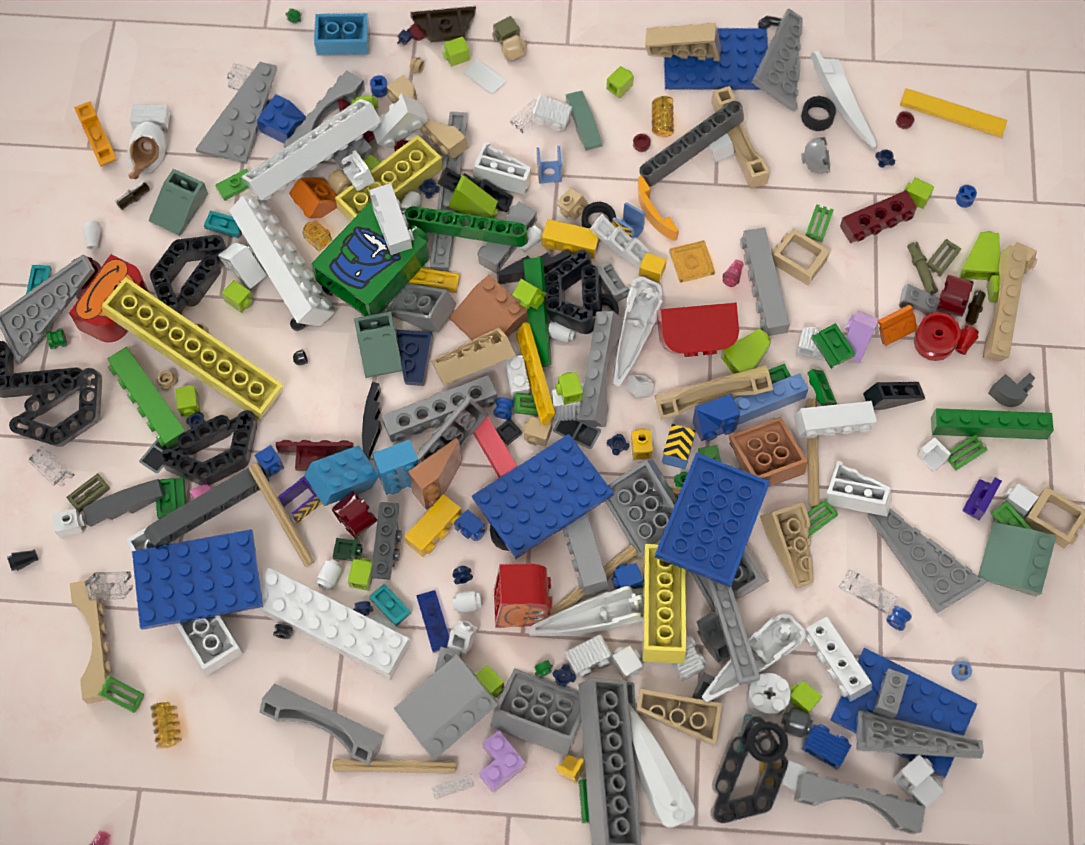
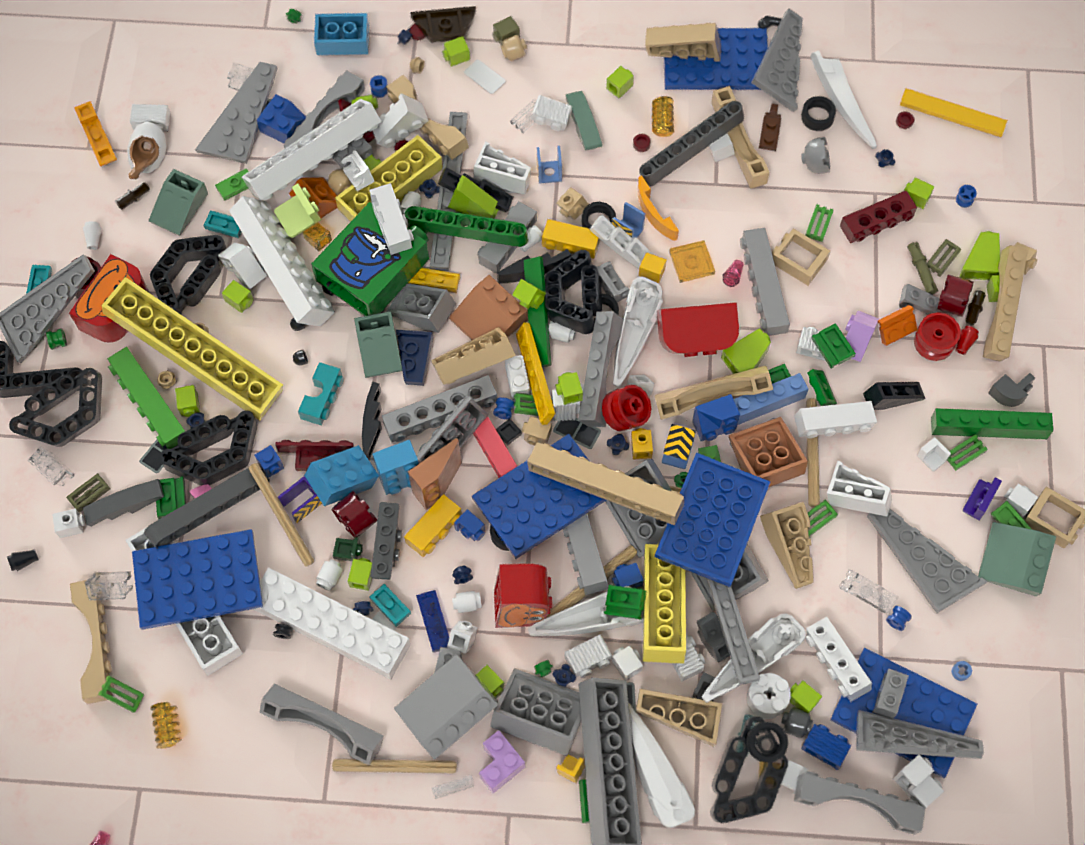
(298, 212): none -> yellowish green bracket
(317, 408): none -> teal arch
(606, 483): none -> tan brick
(625, 602): none -> green plate
(626, 408): none -> red wheel
(770, 129): none -> reddish brown hinge

